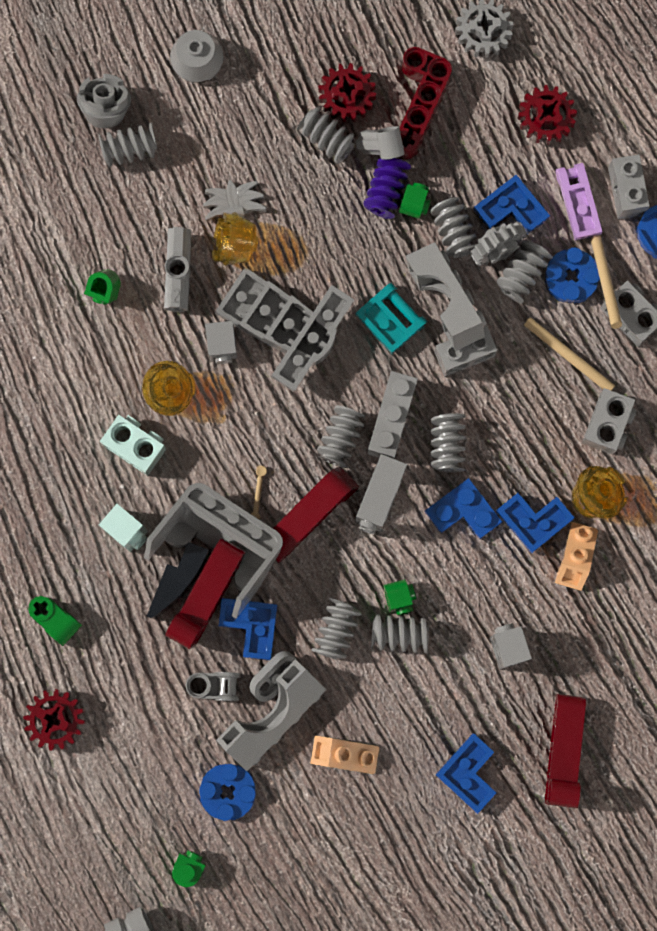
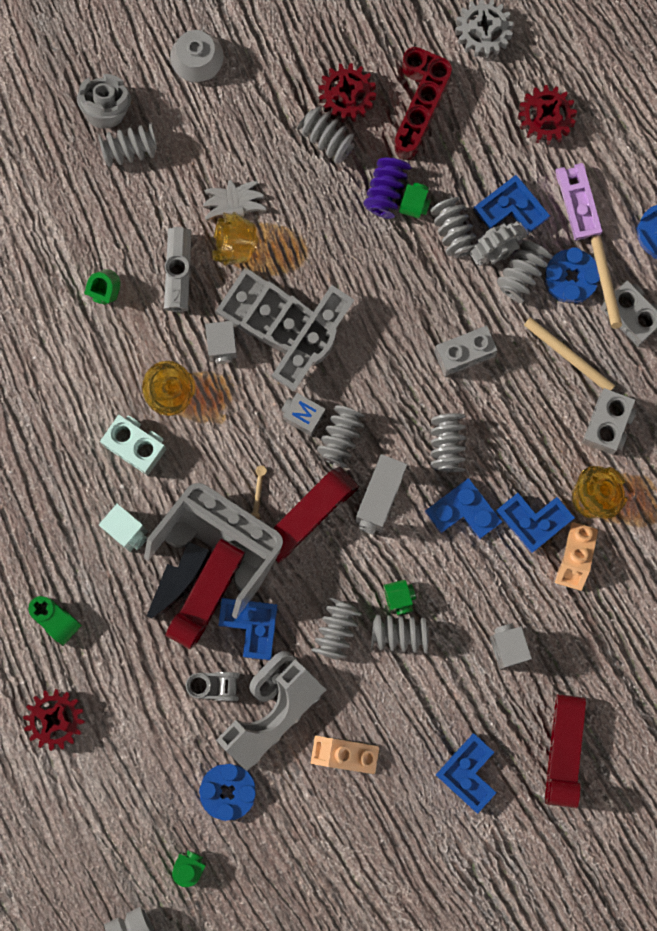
(303, 414): none -> light grey brick
(382, 142): light grey piece -> none
(385, 324): teal plate -> none
(392, 415): light grey arch -> none
(432, 272): light grey arch -> none
(628, 186): light grey brick -> none

